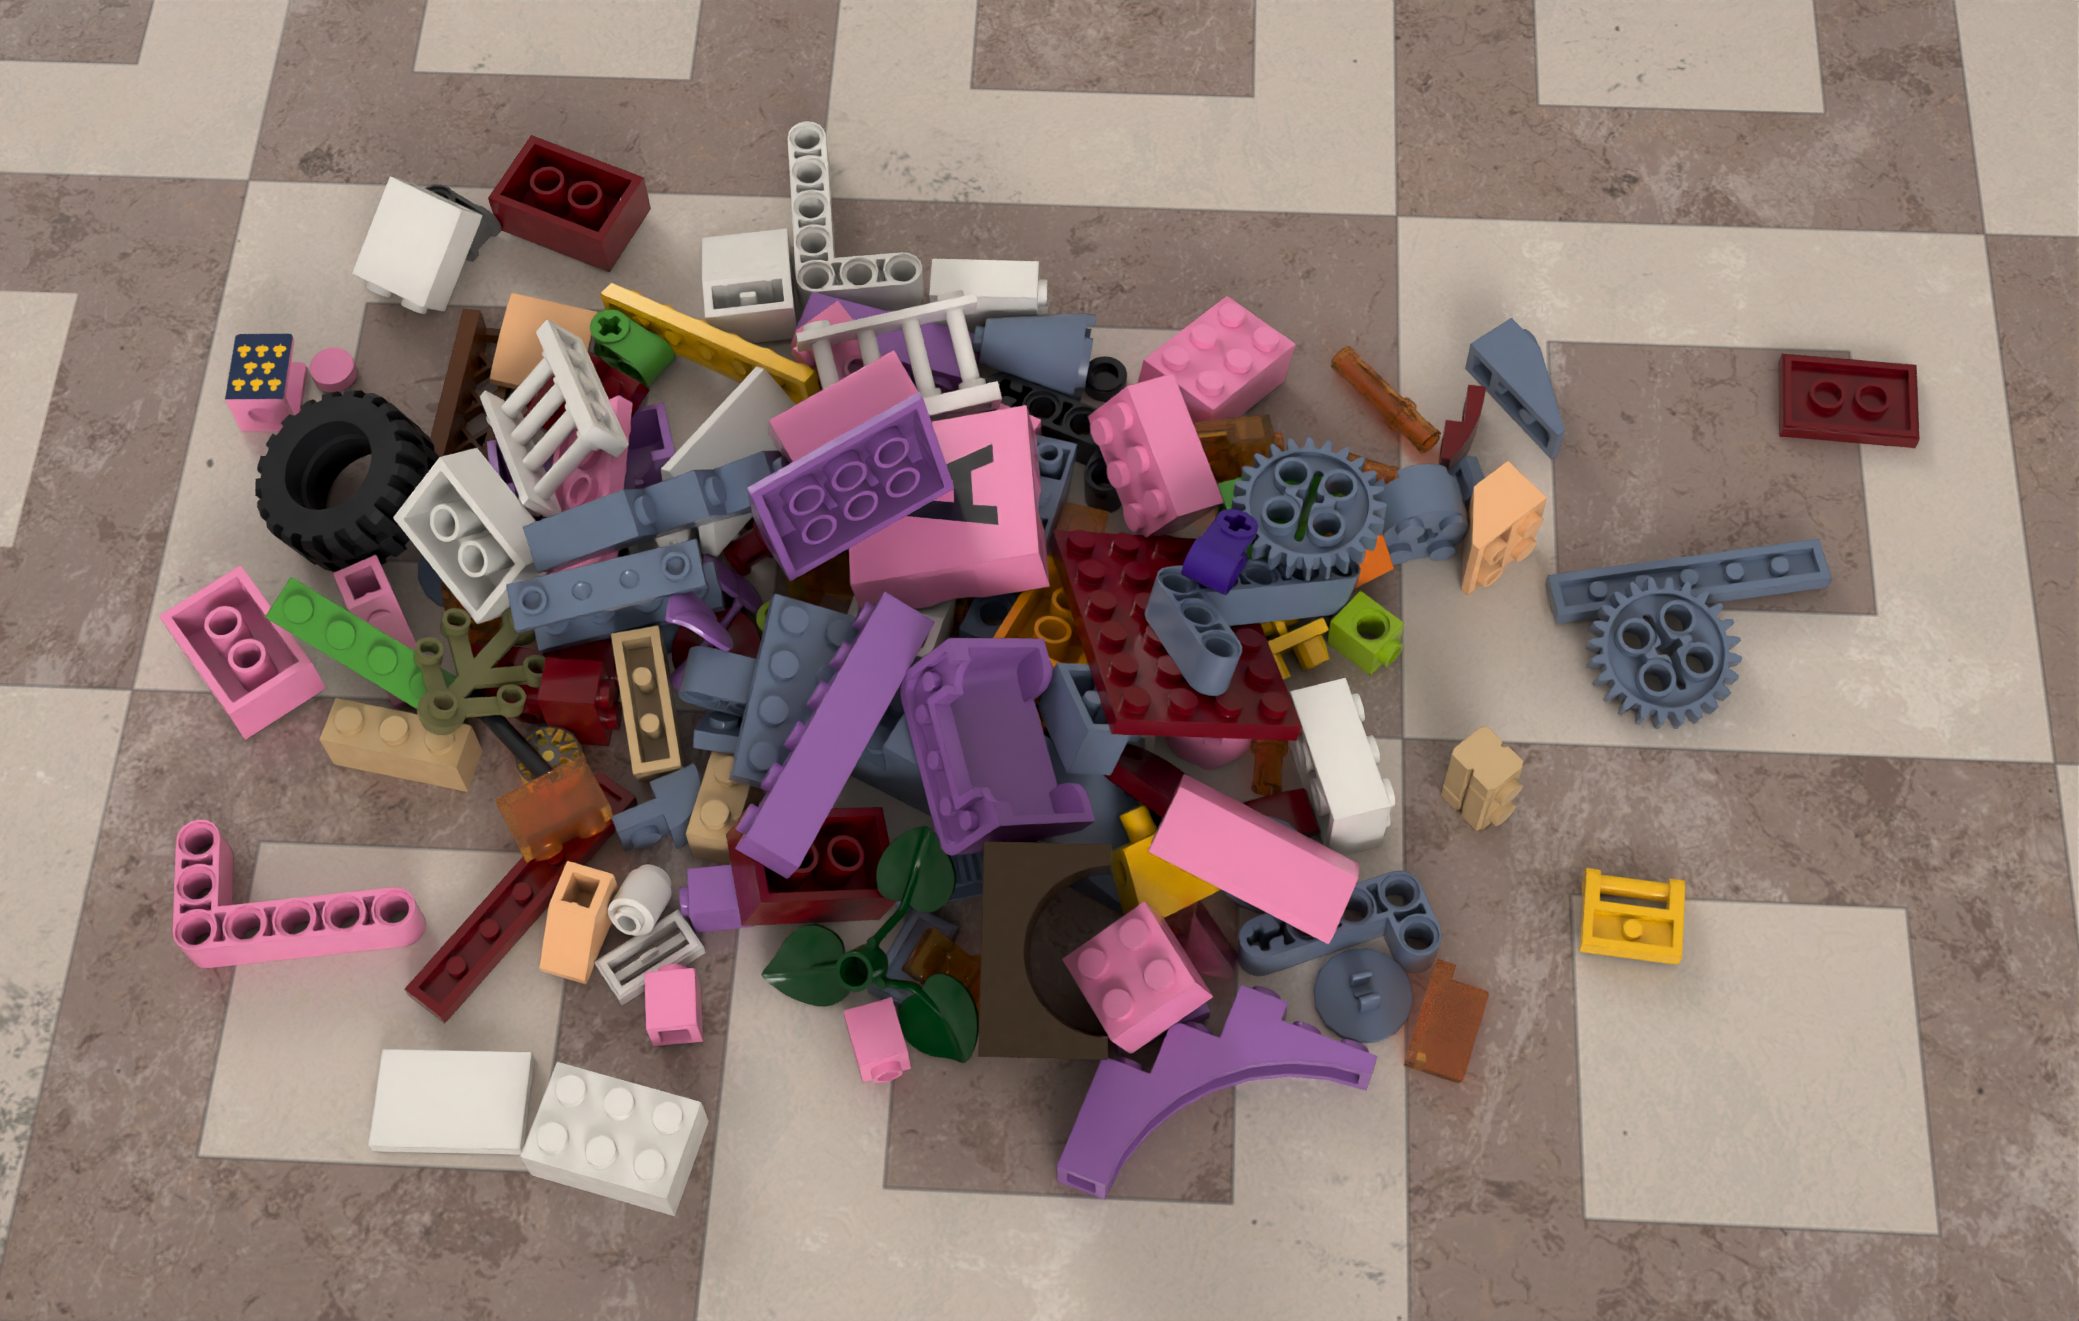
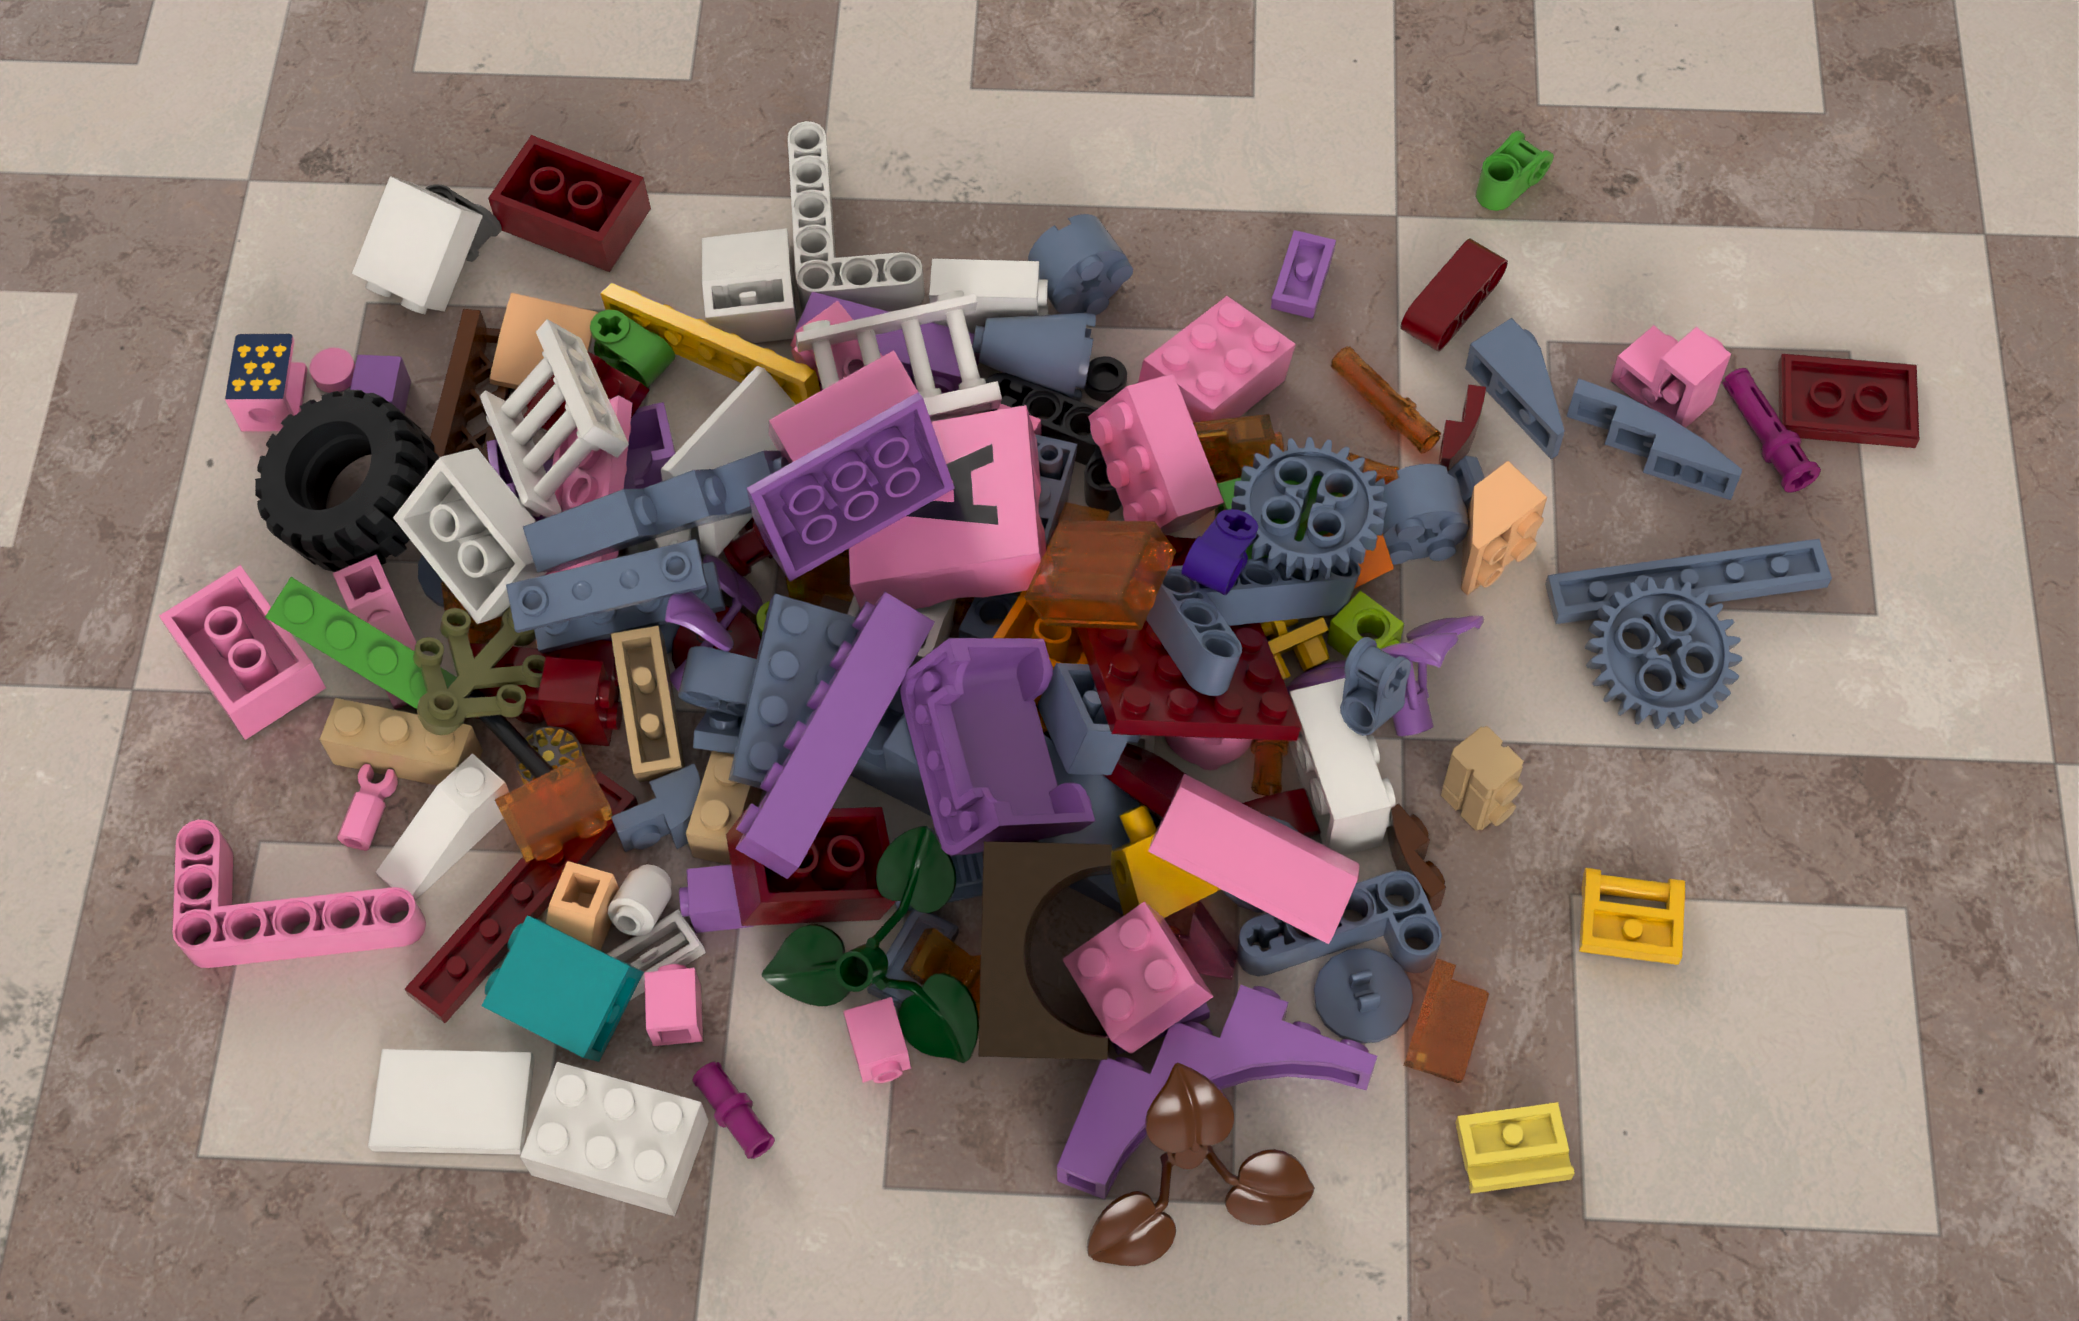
(366, 809): none -> bright pink bar
(384, 377): none -> medium lavender brick
(445, 827): none -> white slope
(561, 988): none -> teal panel
(733, 1110): none -> magenta pin
(1080, 265): none -> sand blue brick
(1100, 574): none -> clear orange brick
(1184, 1123): none -> reddish brown plant
(1303, 274): none -> medium lavender plate
(1372, 687): none -> sand blue piece
(1408, 848): none -> reddish brown slope
(1426, 646): none -> medium lavender plant
(1454, 294): none -> dark red beam
(1511, 172): none -> bright green piece
(1514, 1147): none -> light yellow plate
(1670, 448): none -> sand blue slope
(1672, 375): none -> bright pink brick
(1778, 444): none -> magenta pin

